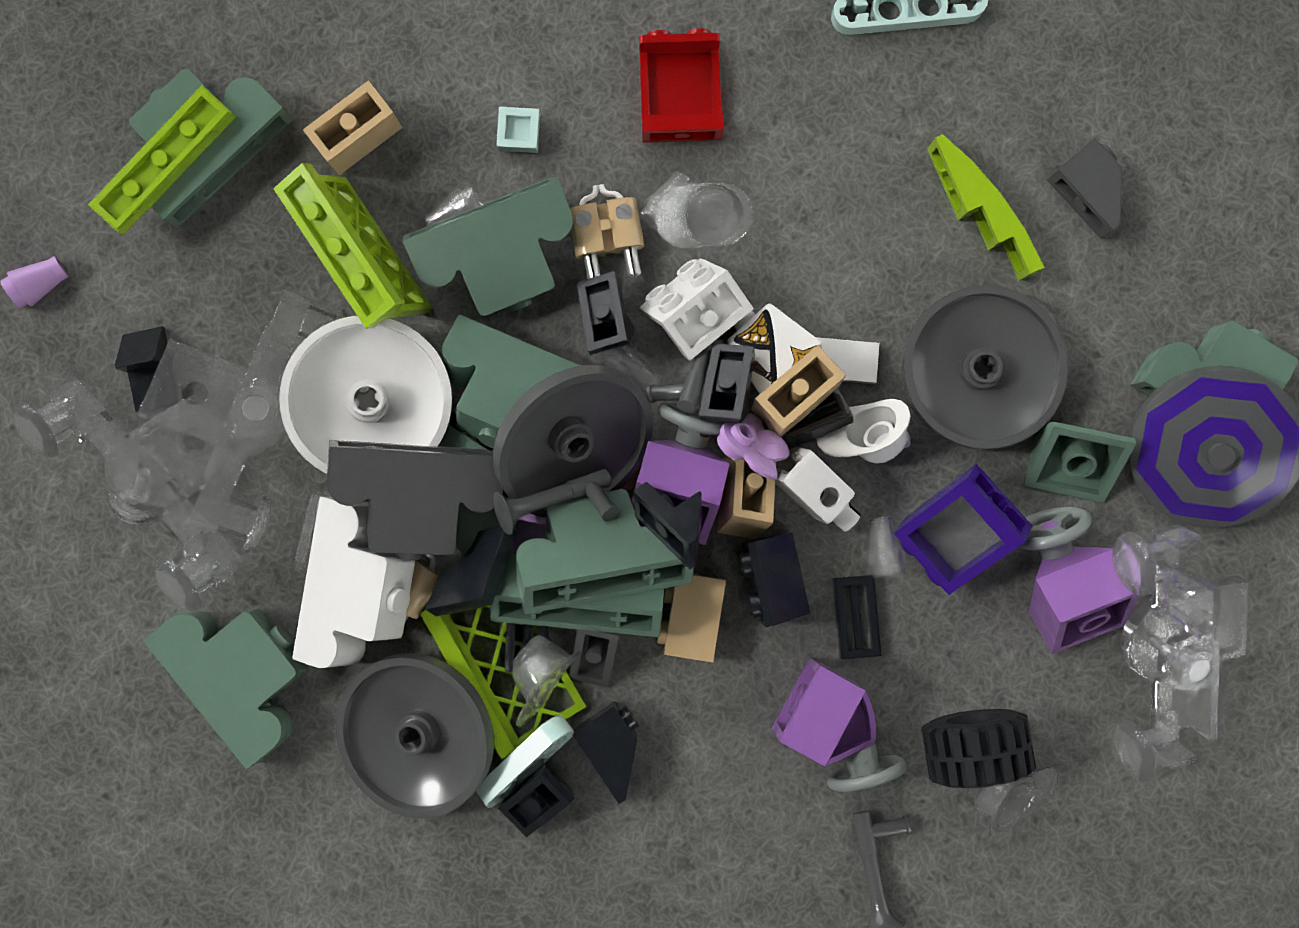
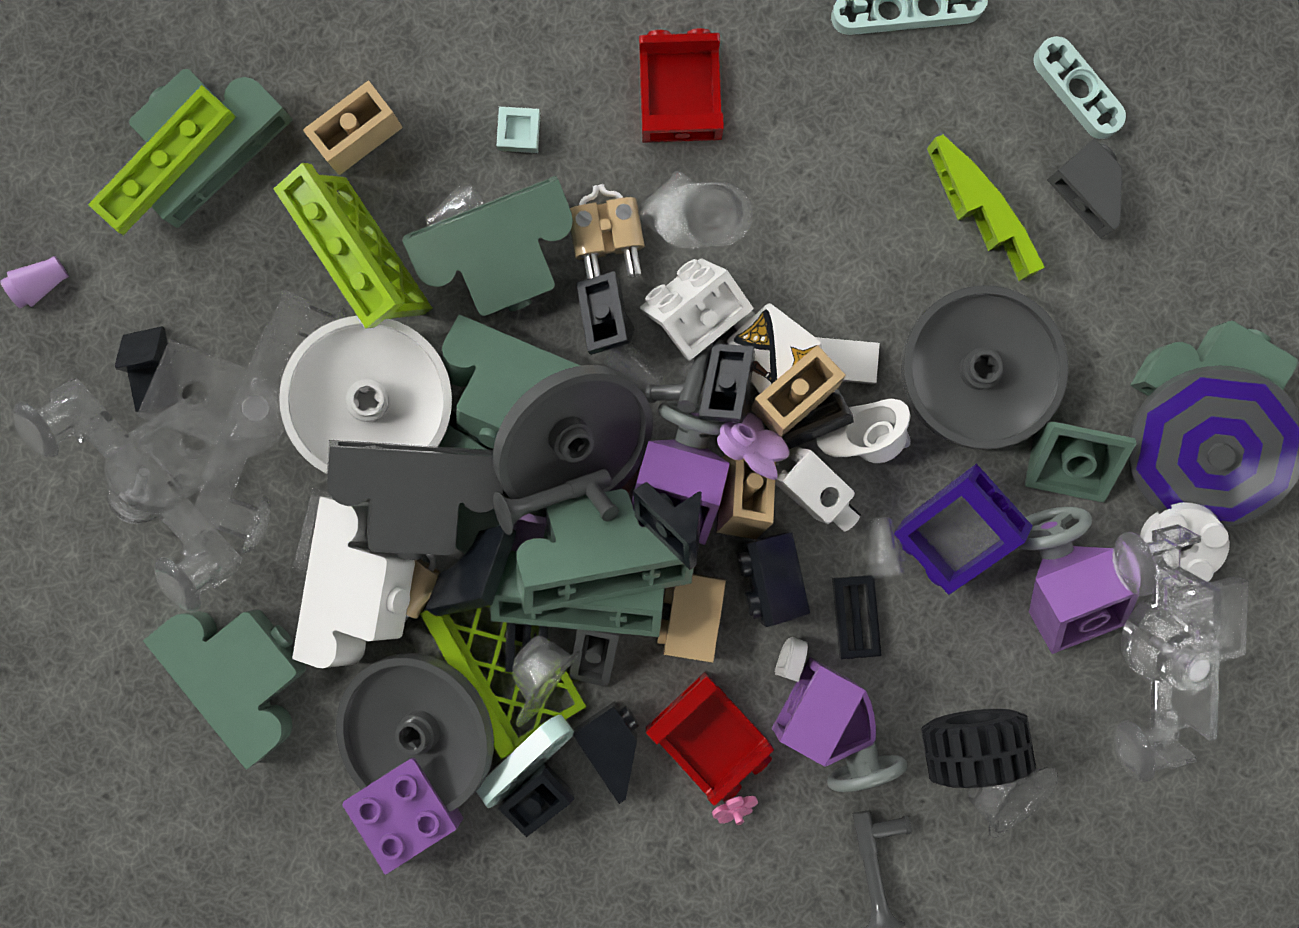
(400, 815): none -> medium lavender bracket
(711, 739): none -> red panel
(735, 809): none -> bright pink plant
(792, 659): none -> white tile
(1082, 70): none -> light aqua beam
(1202, 557): none -> white plate

